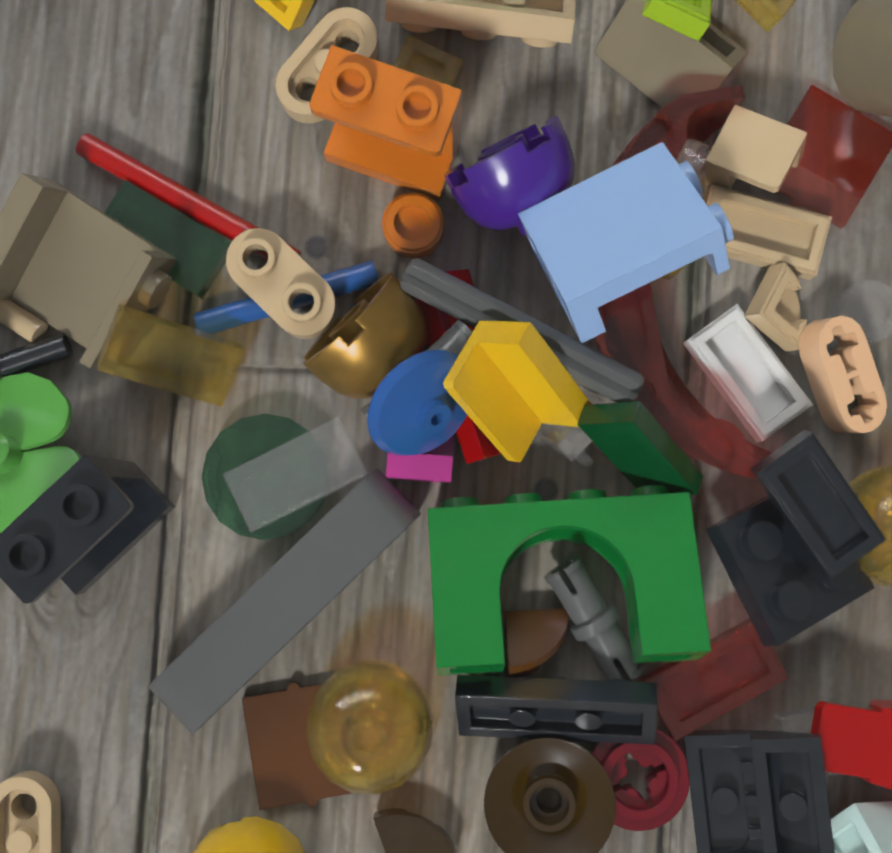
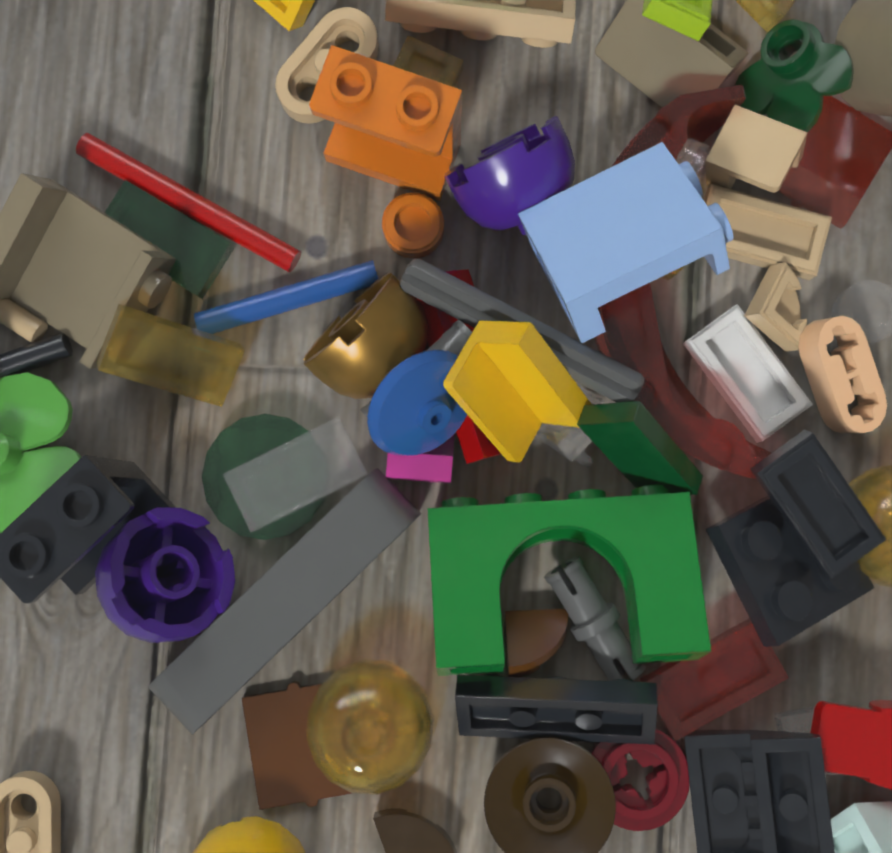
(164, 576): none -> dark purple cylinder
(281, 282): tan plate -> none
(795, 86): none -> dark green plate

